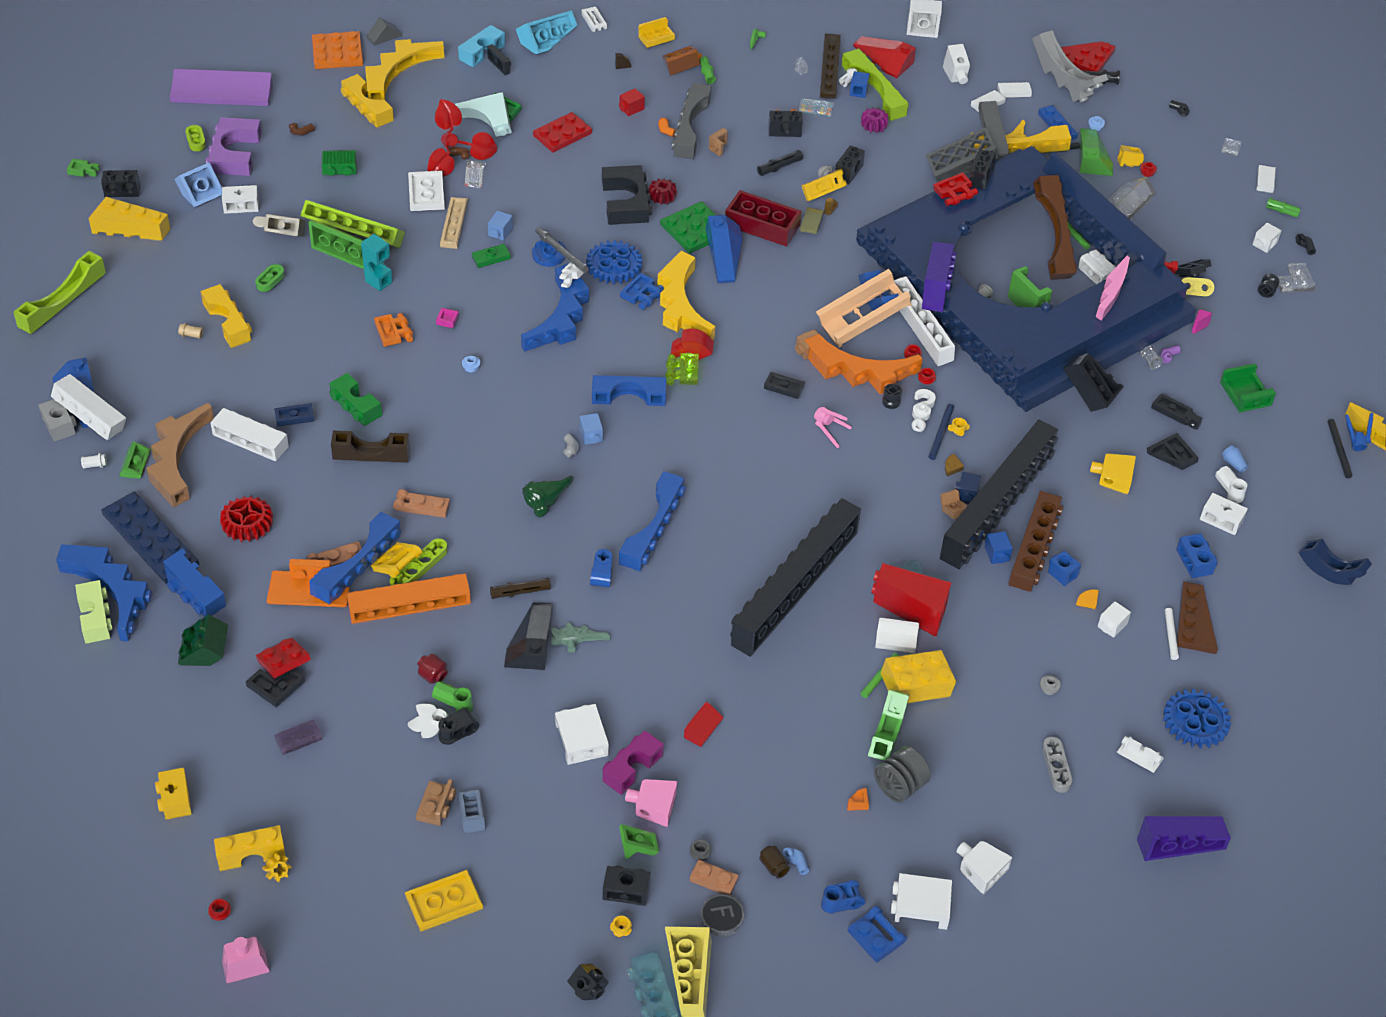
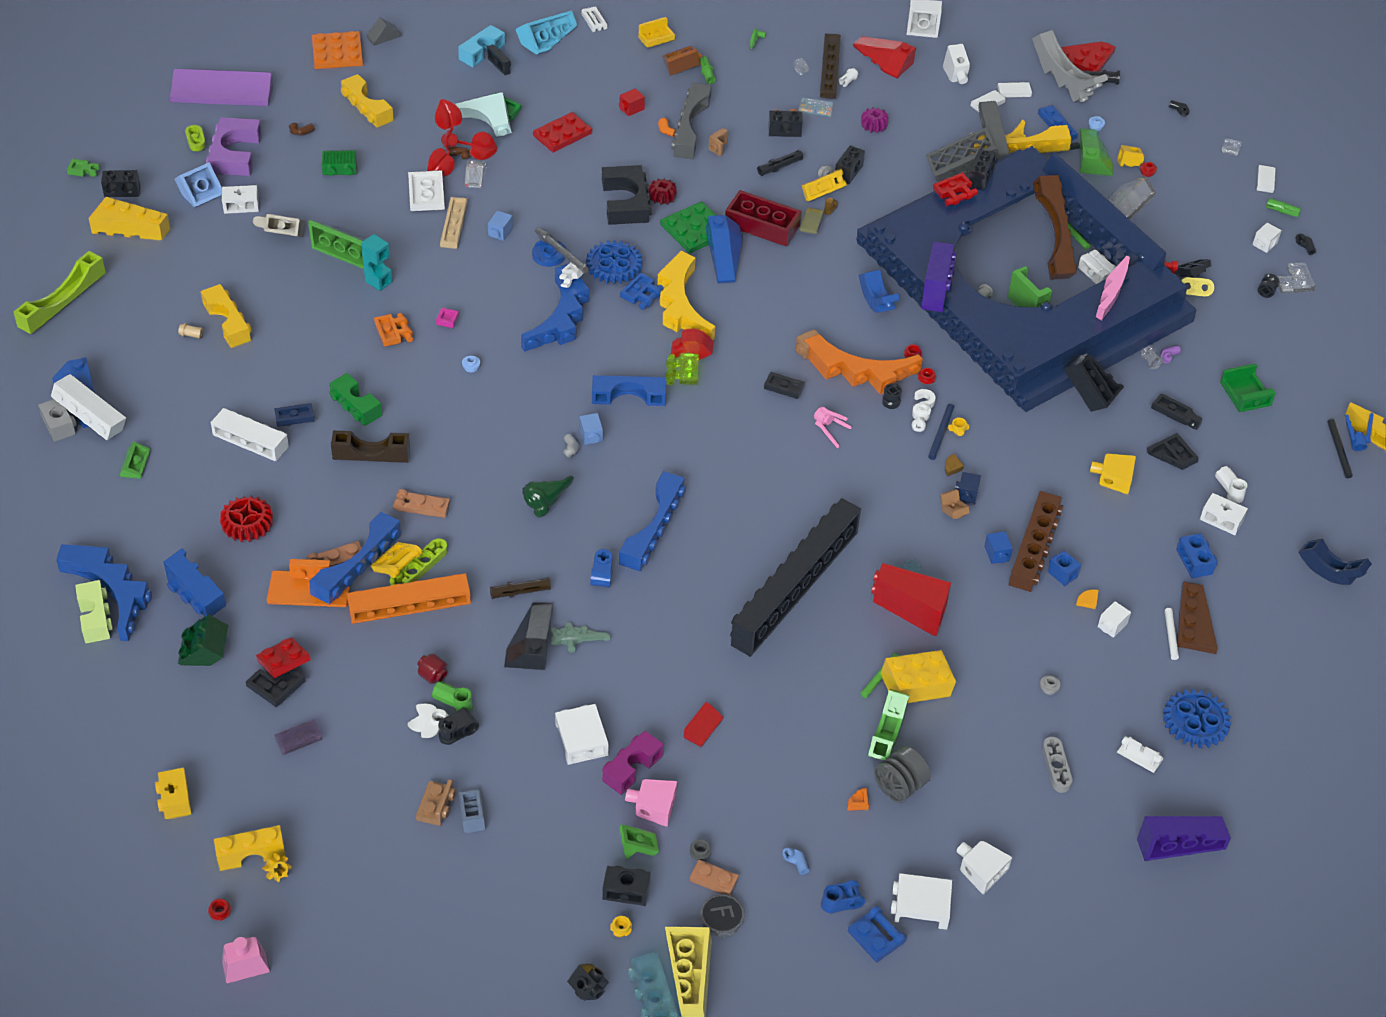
(94, 461): white pin -> none
(145, 532): dark blue plate -> none
(167, 452): medium nougat arch -> none
(269, 277): bright green plate -> none
(351, 223): lime brick -> none
(394, 63): yellow arch -> none
(443, 900): yellow tile -> none
(491, 255): green plate -> none
(622, 61): dark brown tile -> none
(774, 861): dark brown brick -> none
(832, 314): light nougat piece -> none
(859, 84): blue brick -> none
(893, 102): lime arch -> none
(897, 635): white panel -> none
(926, 326): white brick -> none
(998, 494): black brick -> none
(1202, 321): dark pink slope -> none
(1234, 458): medium blue cone -> none

